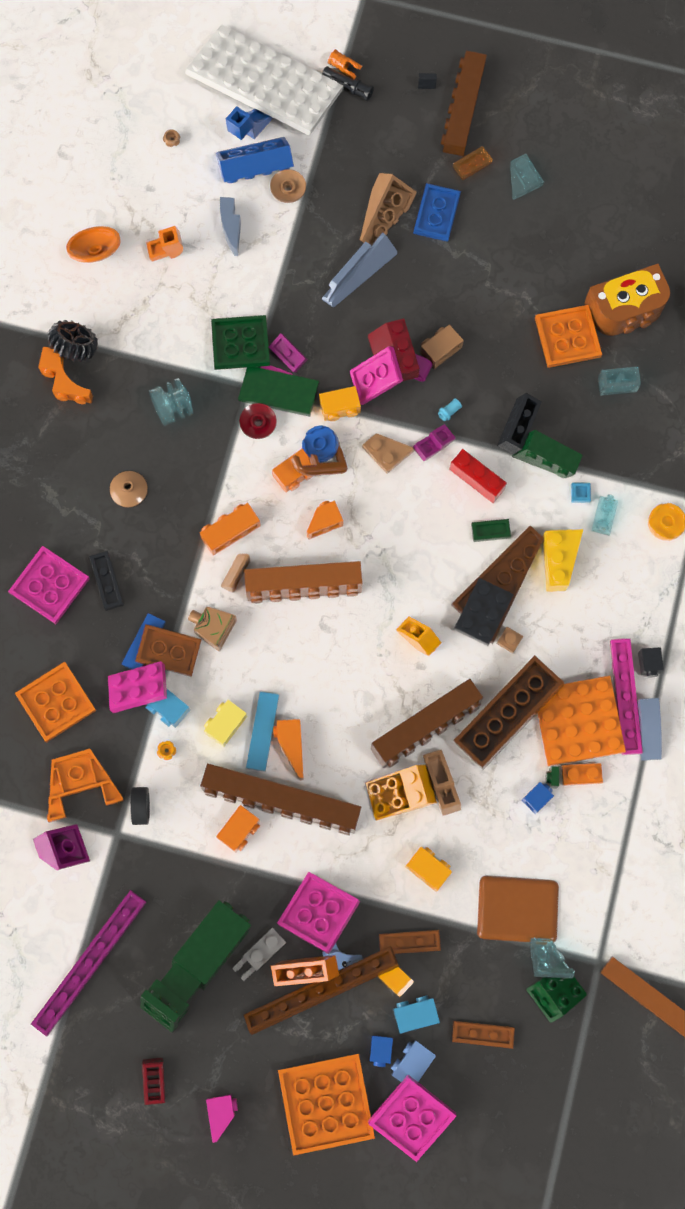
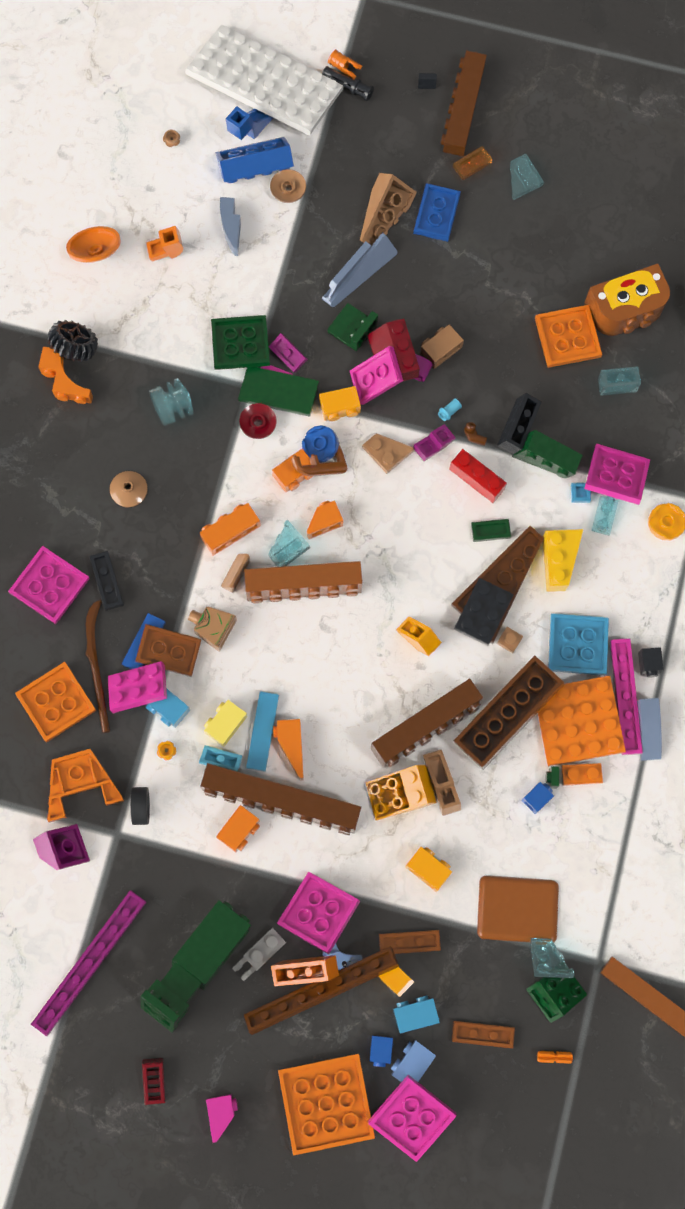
(92, 655): none -> reddish brown piece
(220, 758): none -> medium azure slope
(288, 546): none -> clear light blue wing
(353, 326): none -> dark green bracket
(472, 435): none -> reddish brown arm
(550, 1057): none -> orange piece
(578, 644): none -> dark azure plate
(617, 474): none -> dark pink plate

